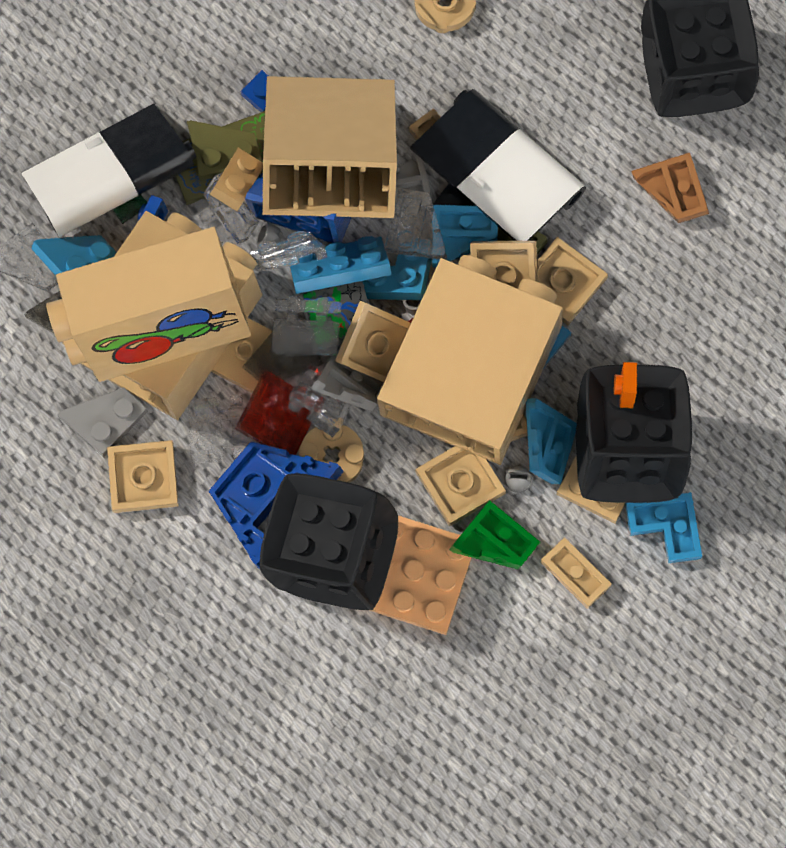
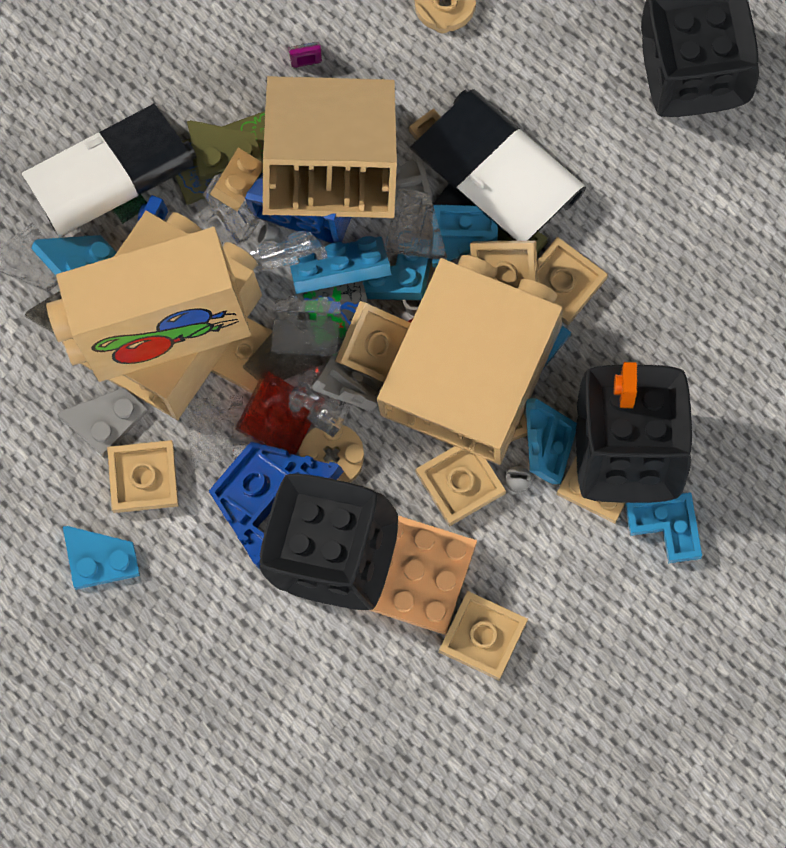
(98, 558): none -> dark azure wing
(255, 91): blue plate -> none
(305, 54): none -> magenta slope
(483, 635): none -> tan plate
(496, 539): green wing -> none
(576, 573): tan plate -> none
(674, 187): medium nougat wing -> none

